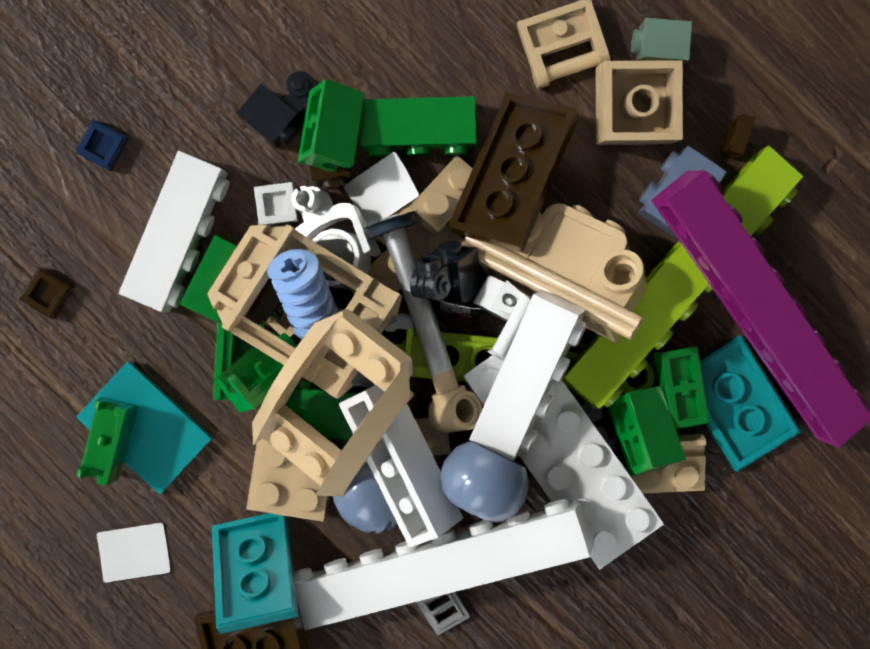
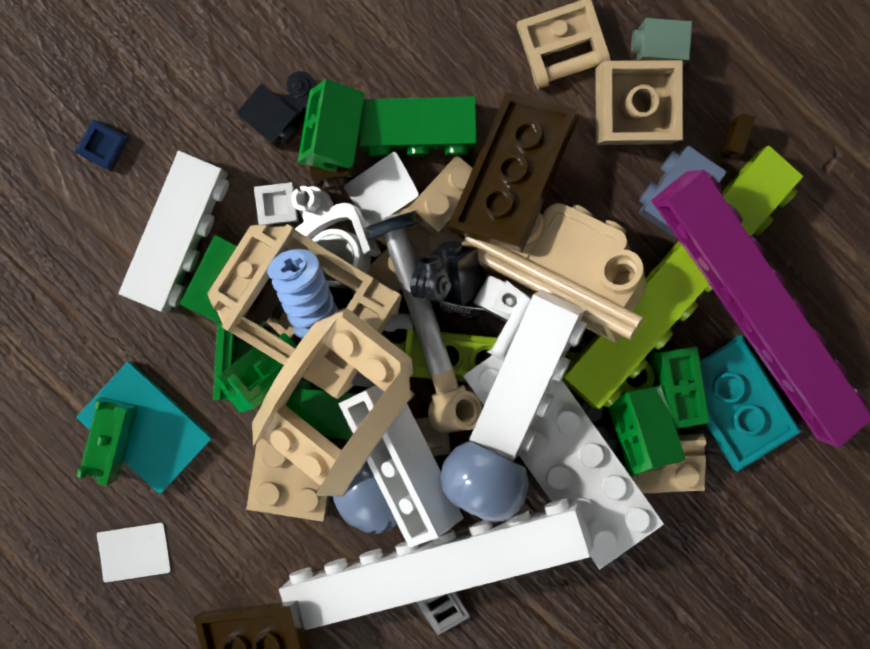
(46, 293): dark brown tile -> none
(253, 572): teal tile -> none

